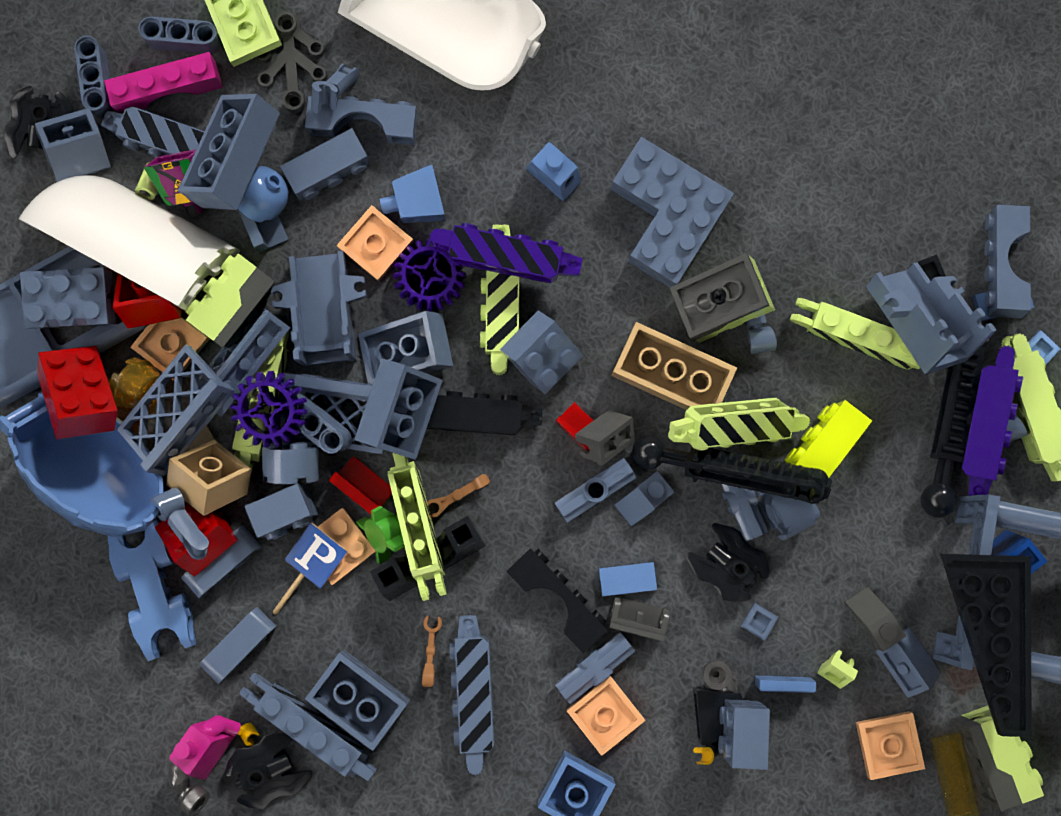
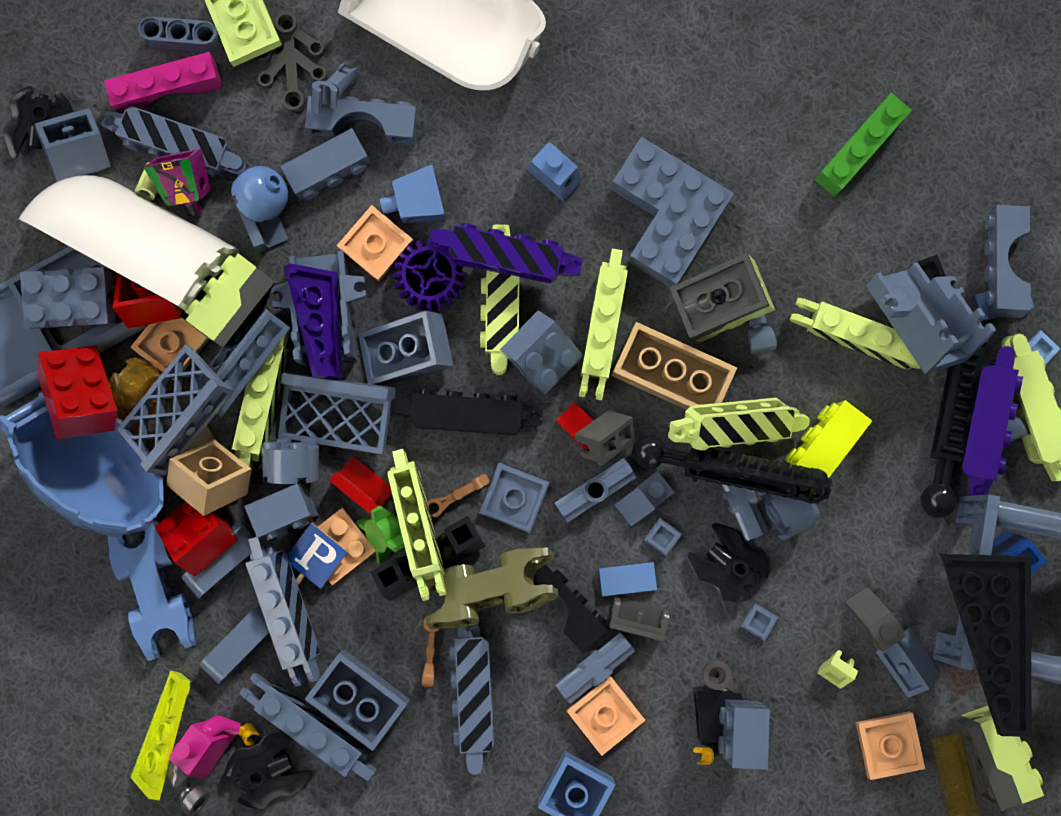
(88, 67): sand blue beam -> none
(158, 745): none -> neon yellow wing
(173, 509): sand blue piece -> none
(229, 151): sand blue brick -> none
(271, 419): dark purple gear -> none
(283, 610): none -> sand blue hinge
(317, 311): none -> dark purple wing
(326, 427): sand blue beam -> none
(398, 409): sand blue brick -> none
(505, 585): none -> olive piece
(514, 497): none -> sand blue tile
(603, 323): none -> yellowish green hinge
(662, 537): none -> sand blue tile
(785, 684): medium blue tile -> none
(863, 145): none -> bright green arch

